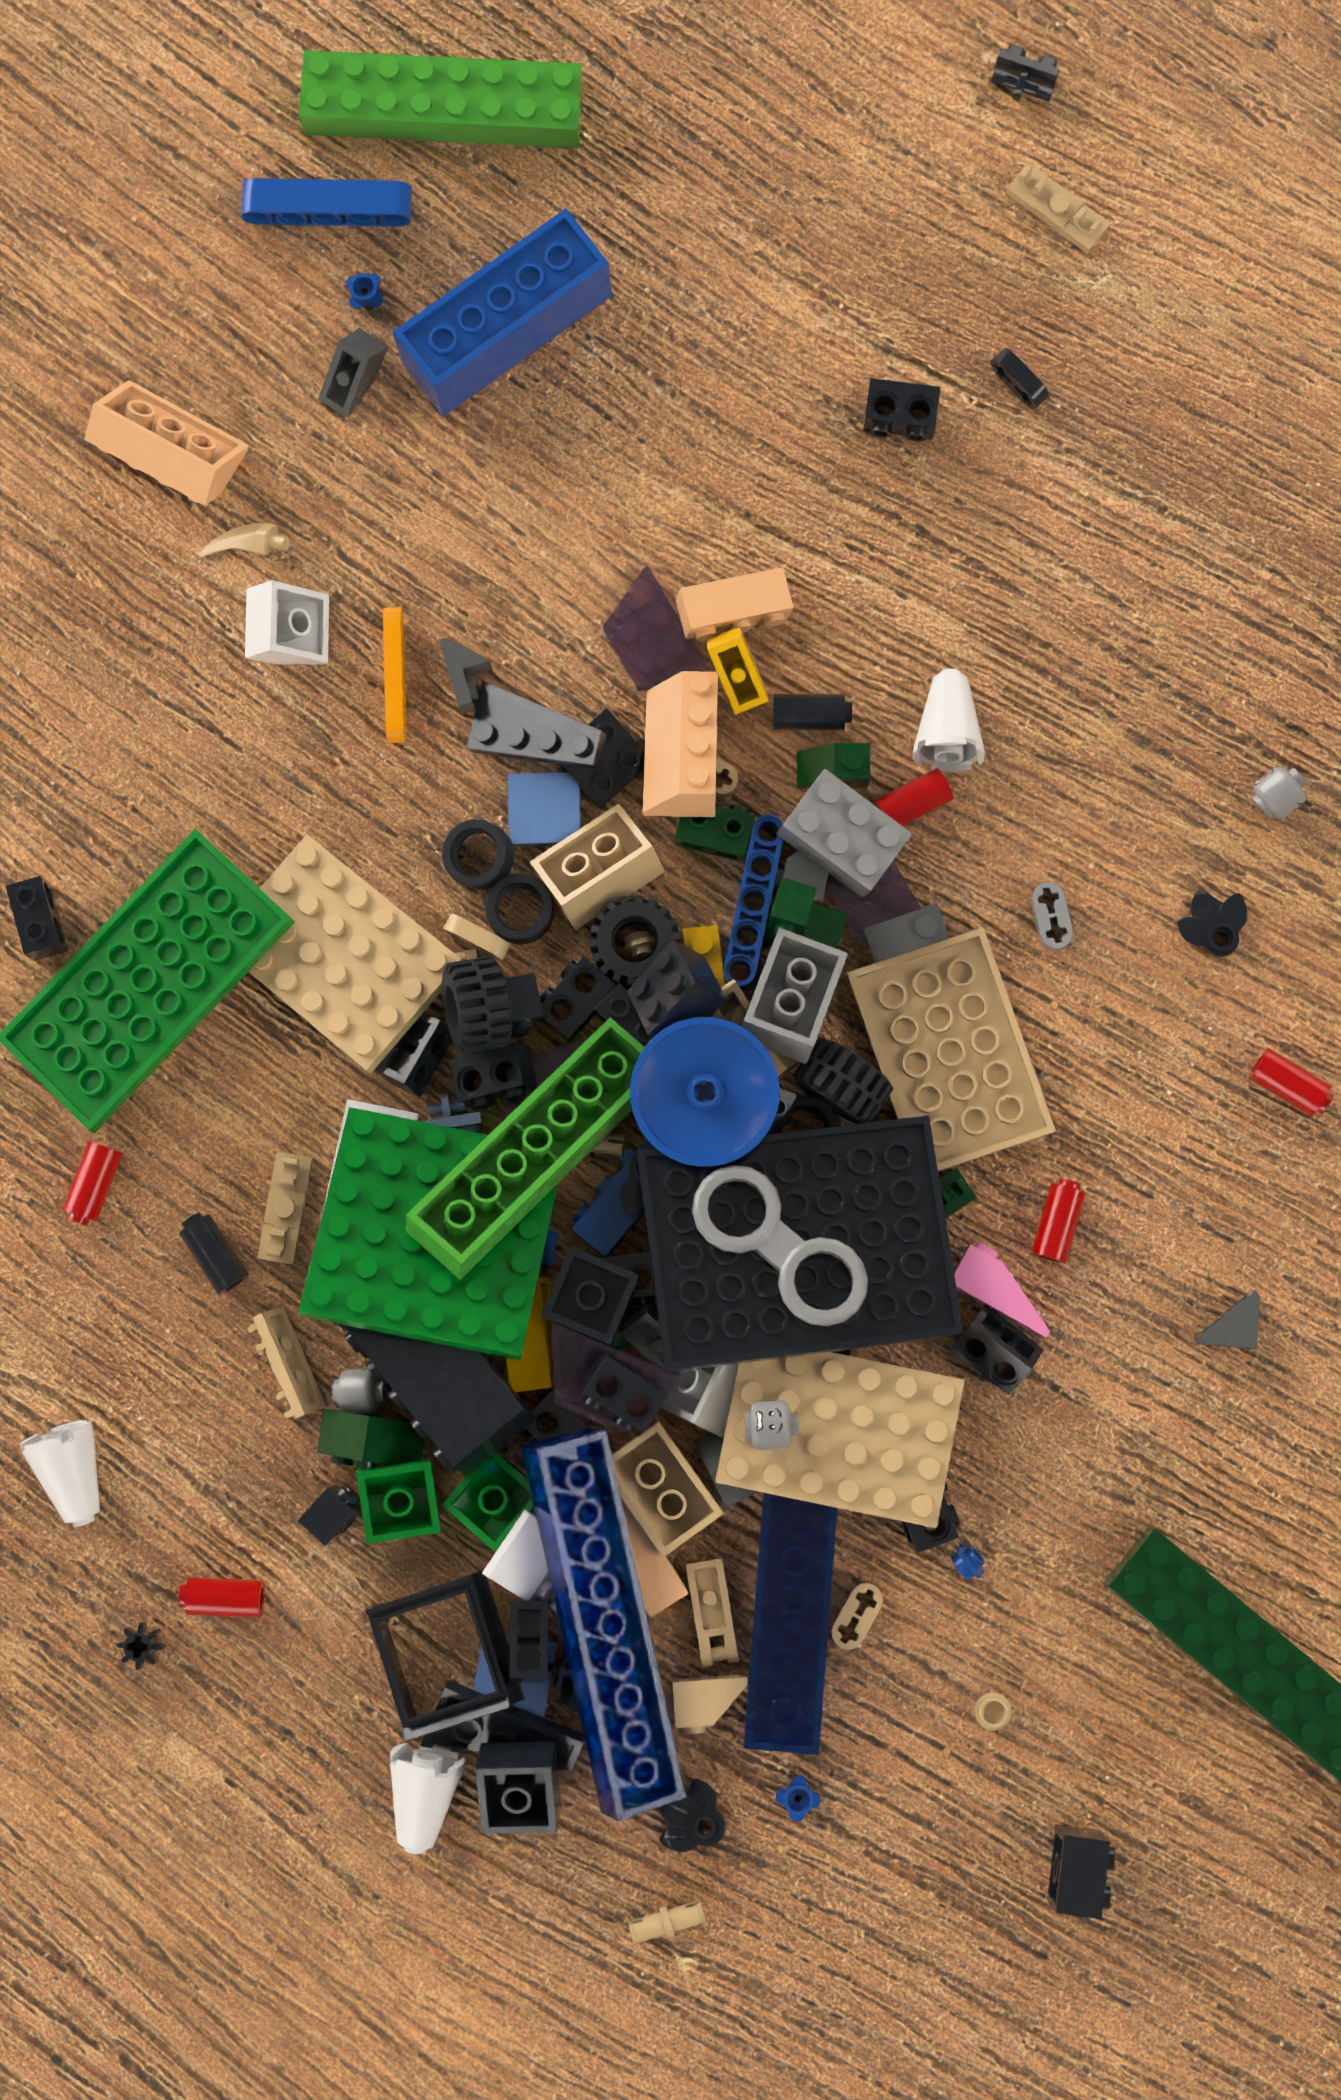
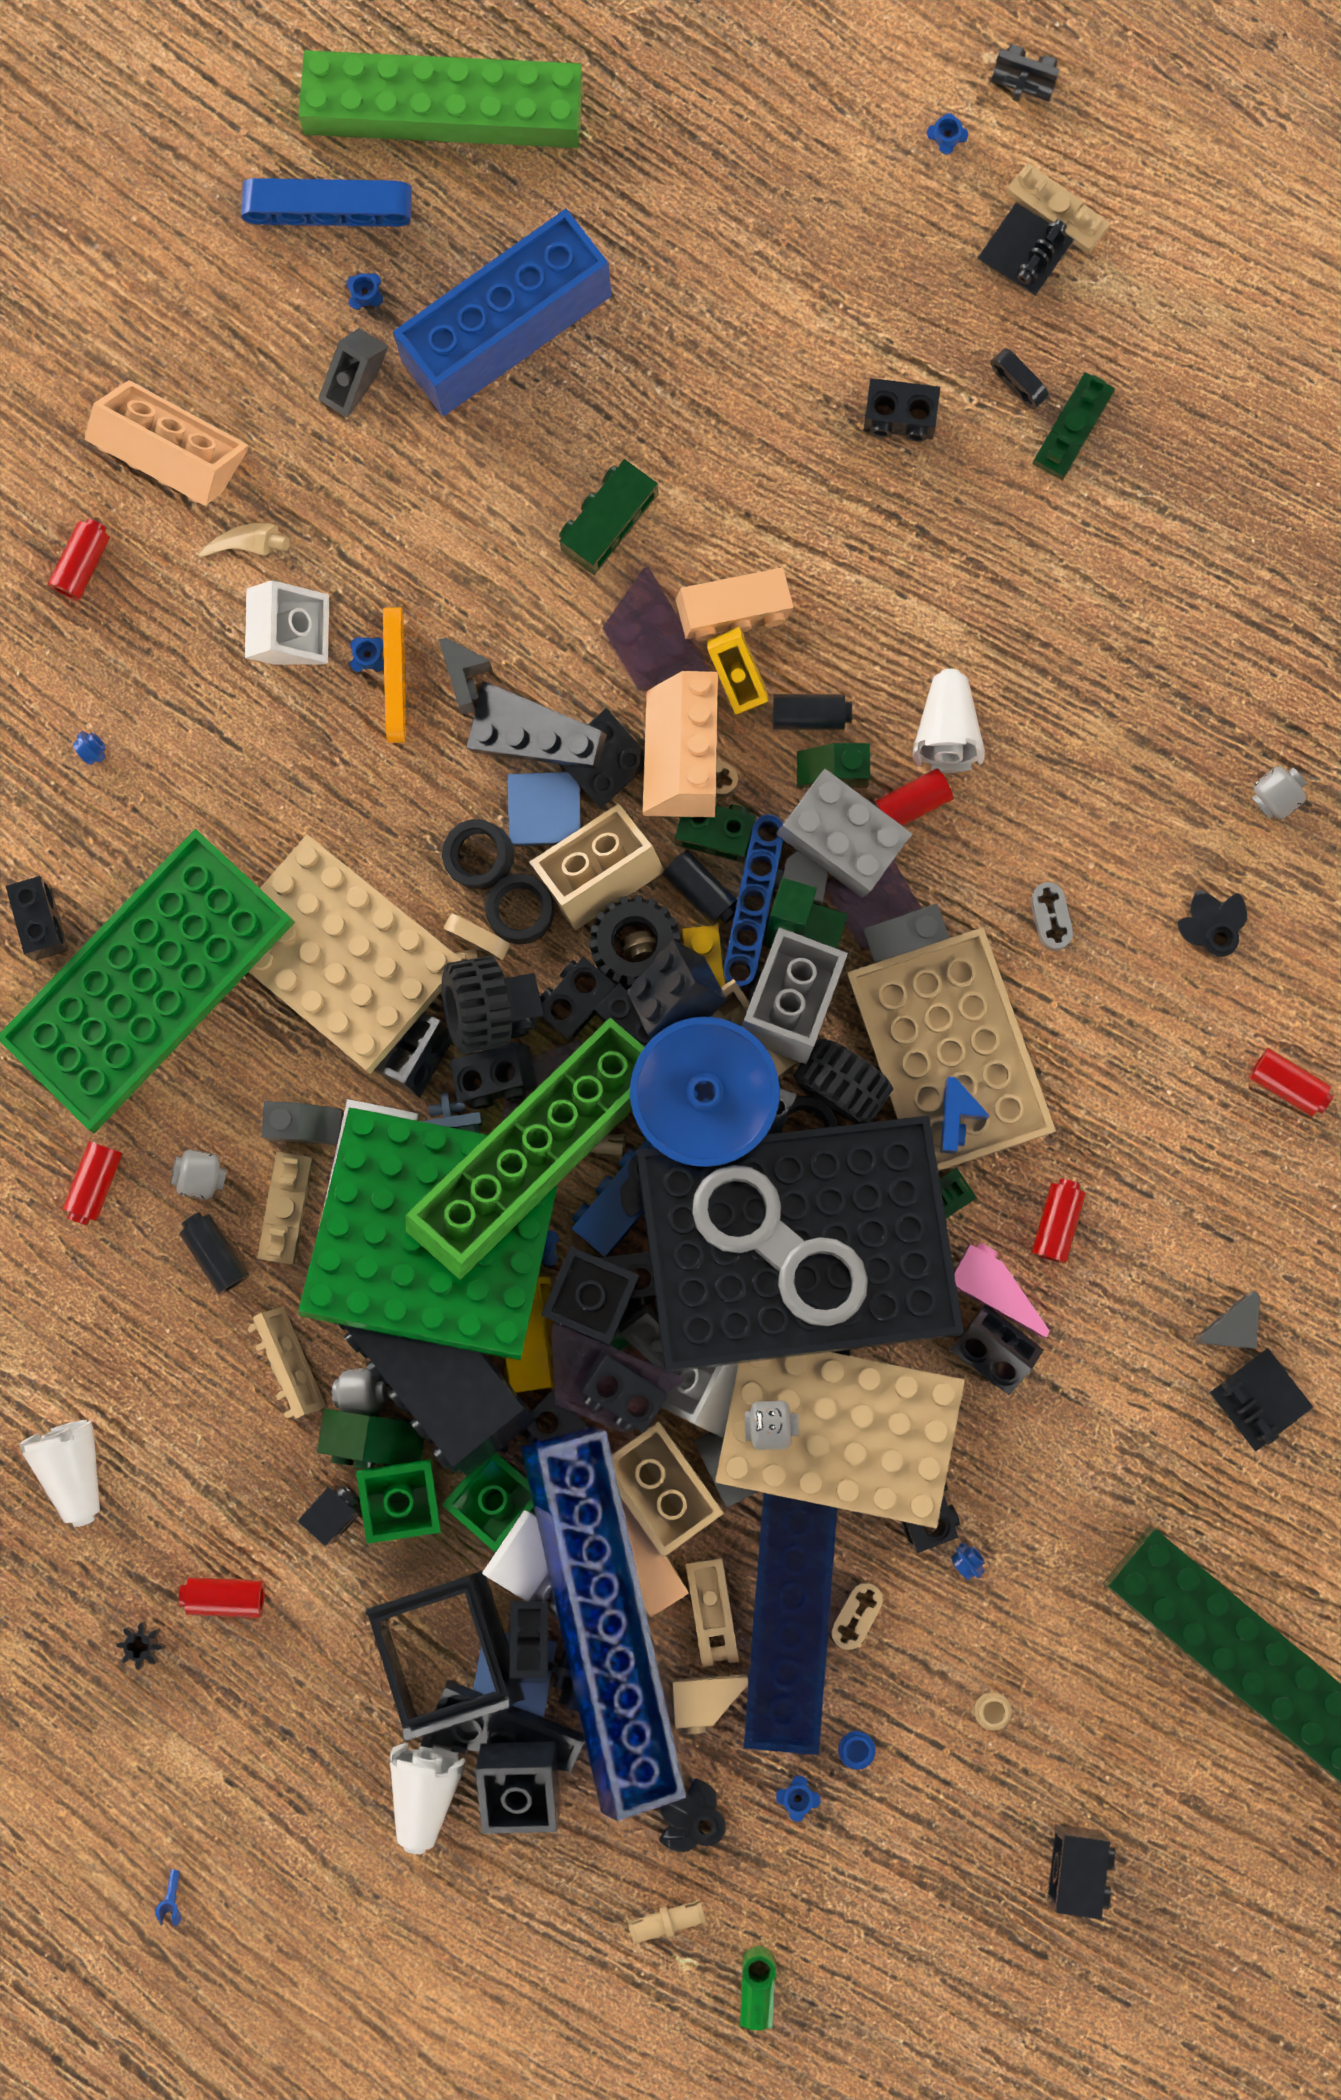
(79, 559): none -> red brick
(89, 748): none -> blue plate
(170, 1900): none -> blue hand
(197, 1174): none -> light grey head
(301, 1123): none -> dark grey slope
(360, 647): none -> blue plate
(608, 516): none -> dark green brick
(701, 889): none -> black brick
(757, 1991): none -> green piece
(856, 1750): none -> blue plate
(952, 125): none -> blue plate
(957, 1104): none -> blue slope
(1026, 248): none -> black hinge
(1073, 425): none -> dark green plate
(1261, 1400): none -> black hinge

